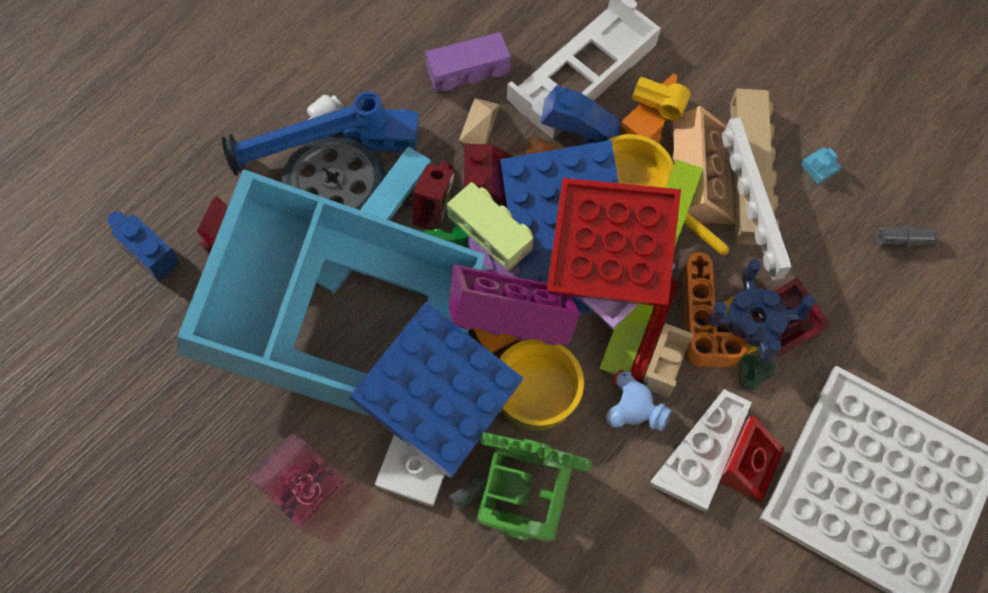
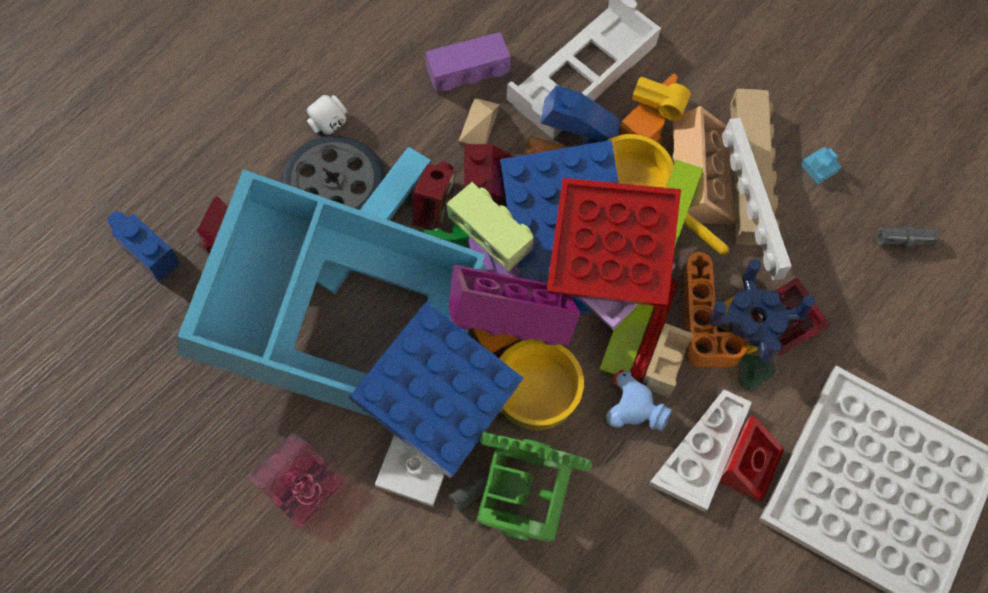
(365, 112): blue piece -> none
(394, 136): blue brick -> none

